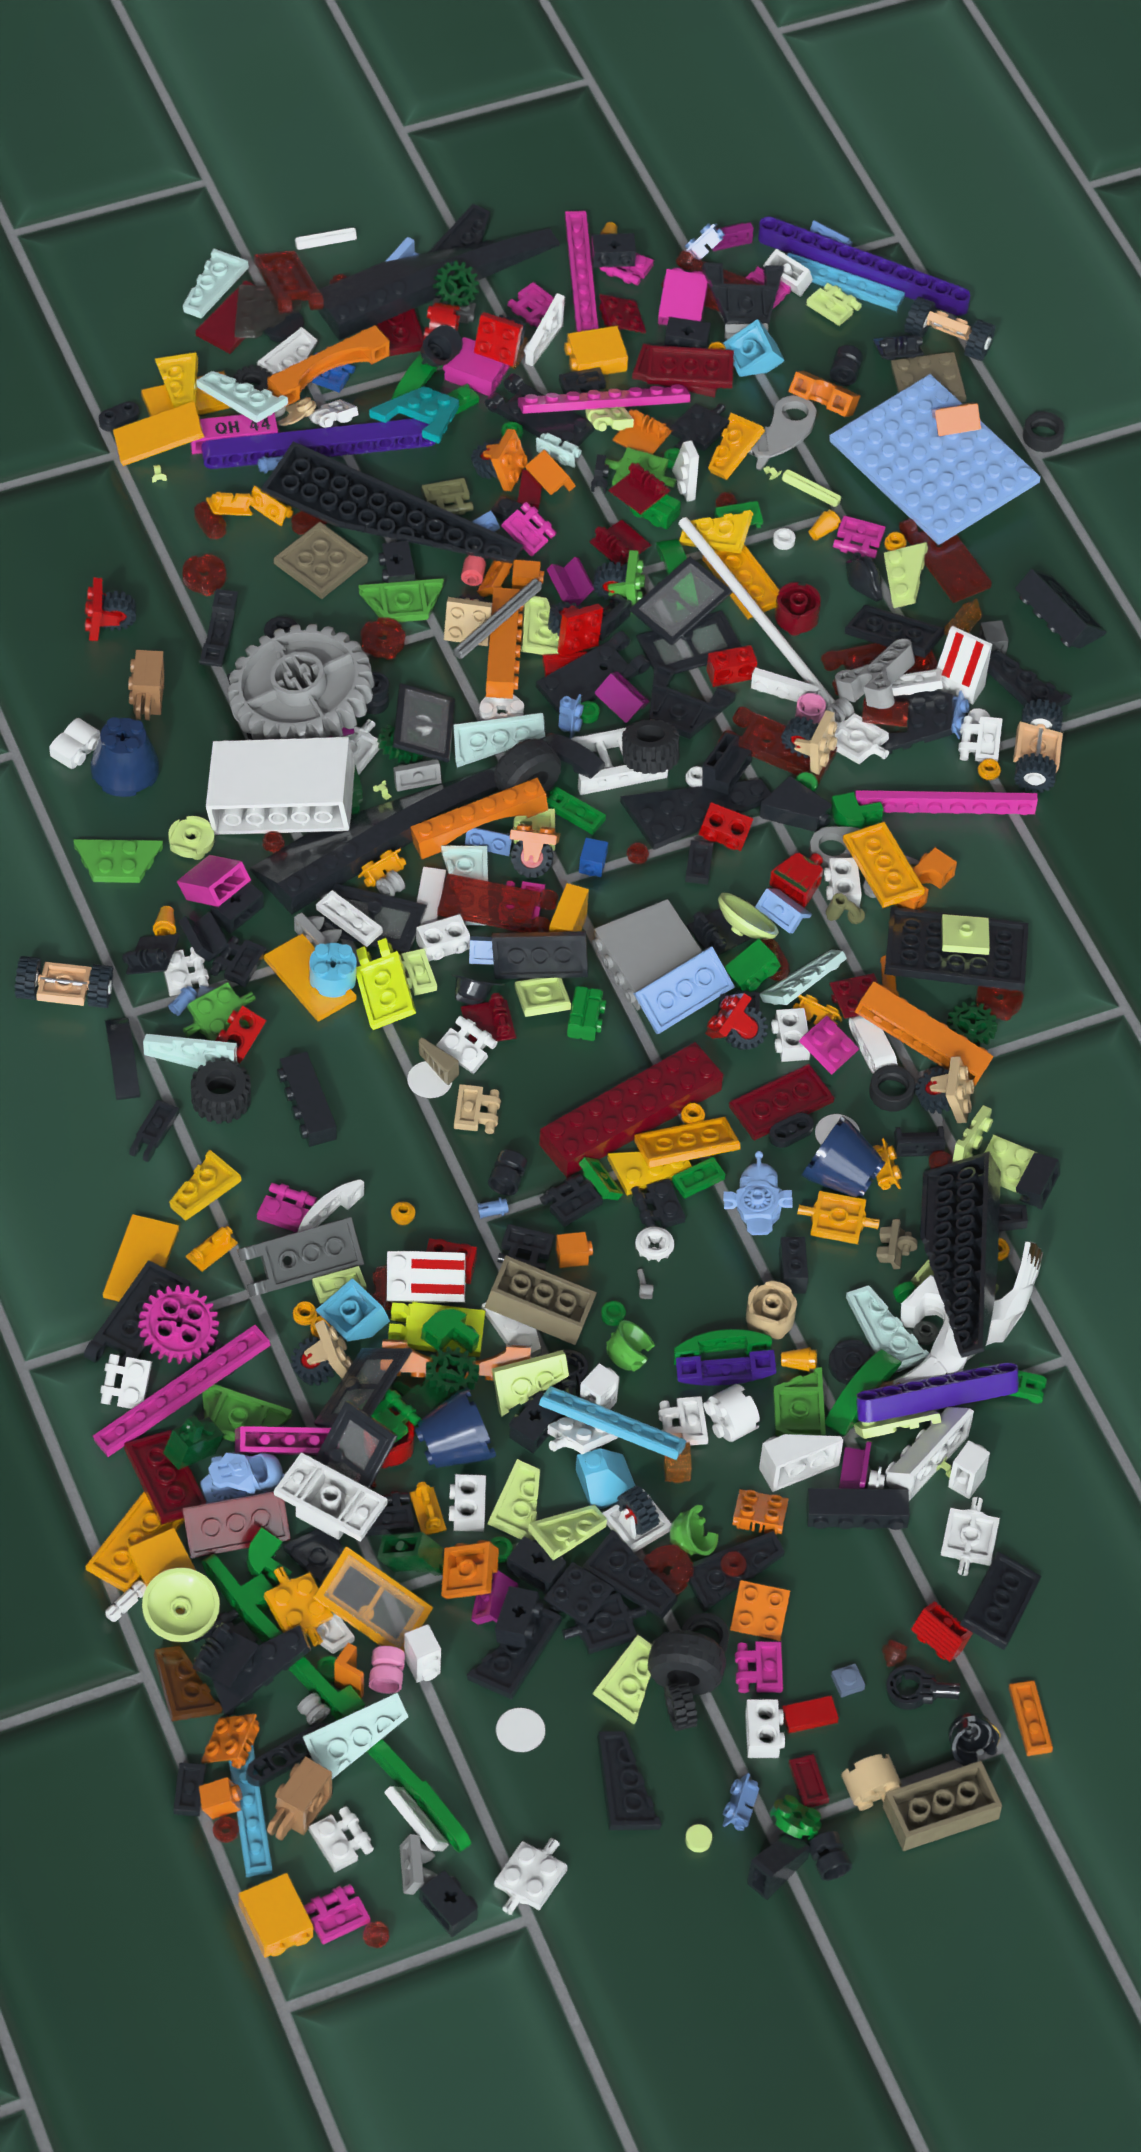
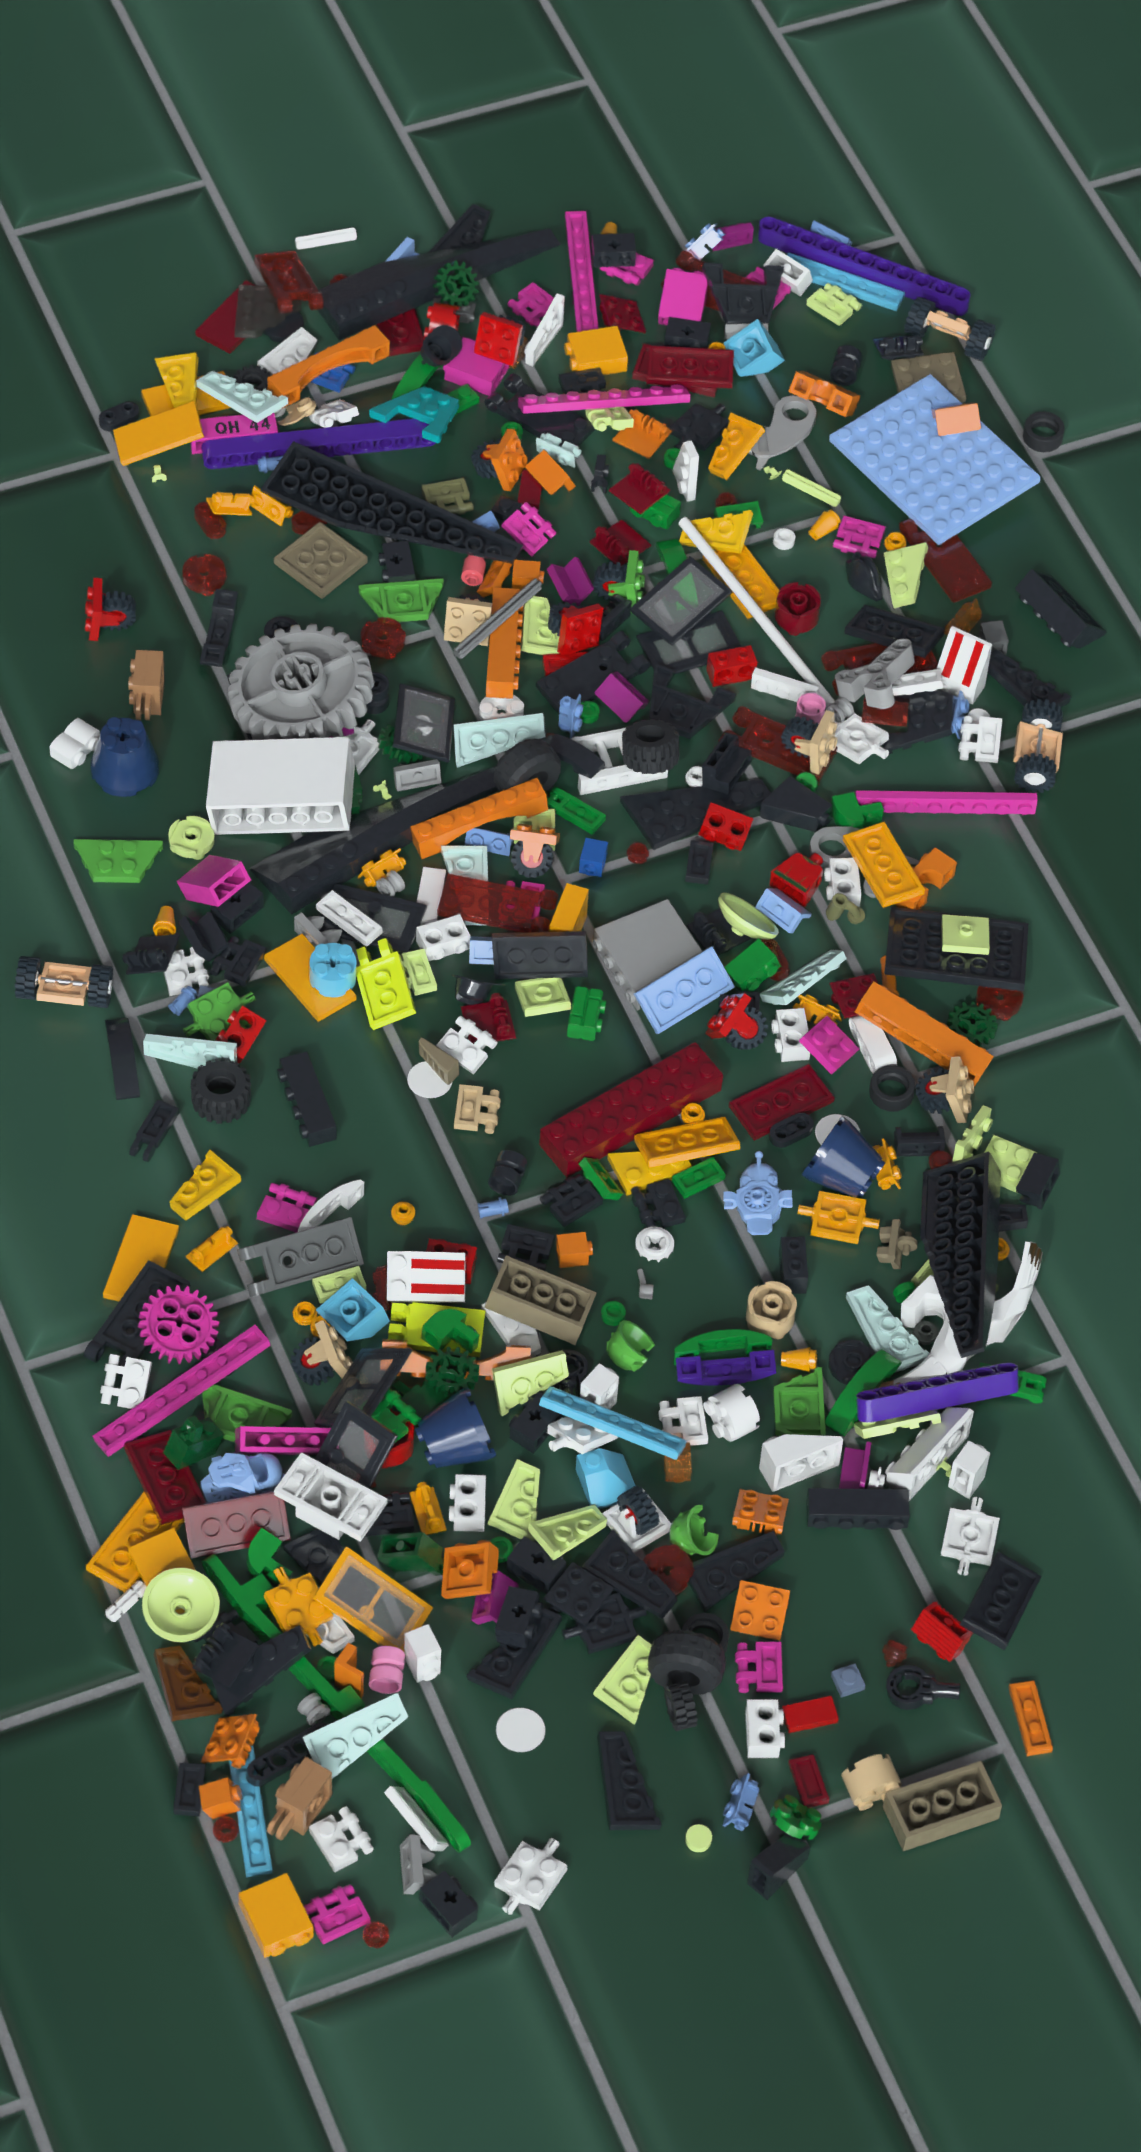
(216, 279): light aqua wing -> none
(273, 837): clear red plate -> none
(649, 462): bright green plate -> none
(736, 1558): clear red plate -> none
(830, 1857): black wheel -> none
(973, 1740): black helmet -> none
(989, 769): light orange plate -> none

